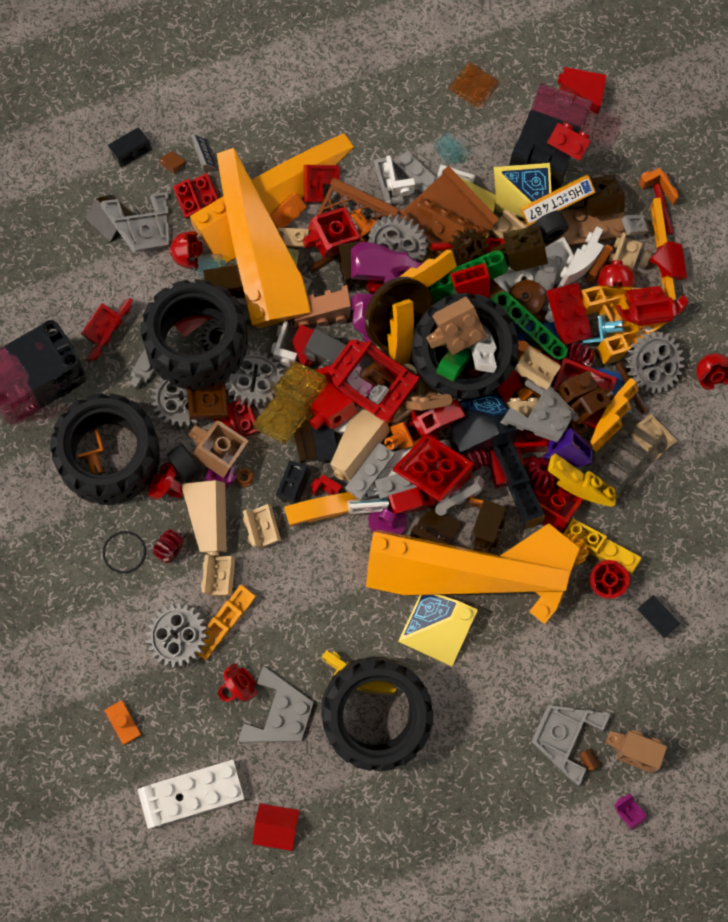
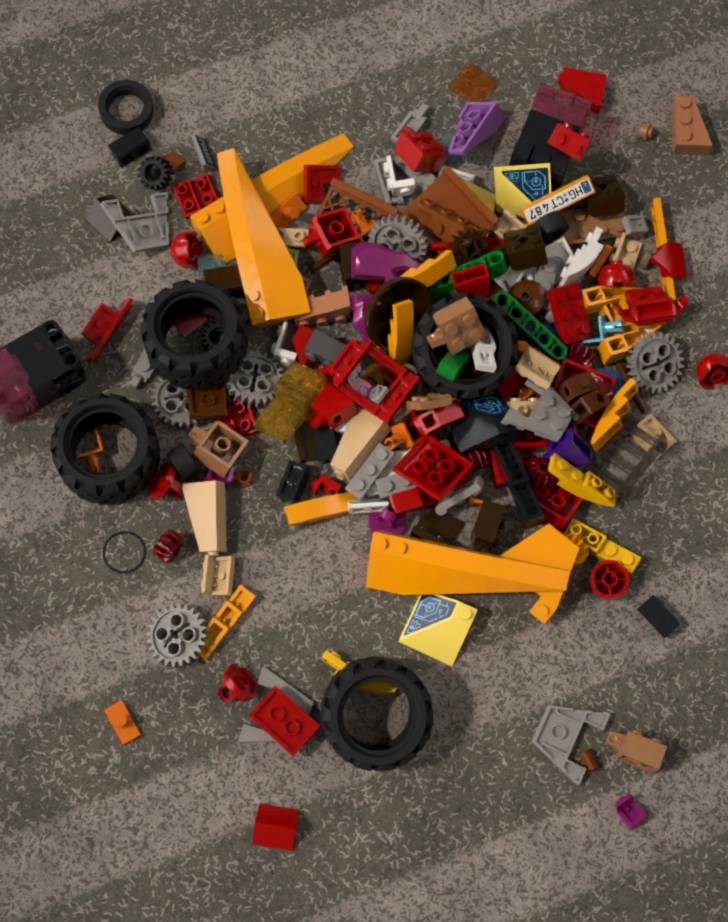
(121, 88): none -> black tyre
(165, 172): none -> black tyre
(202, 792): white hinge -> none
(261, 526): tan bracket -> none
(284, 721): none -> red plate
(414, 120): none -> light grey hinge
(420, 151): none -> red hinge
(475, 125): none -> medium lavender wedge
(646, 131): none -> nougat plate
(649, 178): orange bracket -> none
(658, 193): red bar -> none
(688, 128): none -> nougat wedge

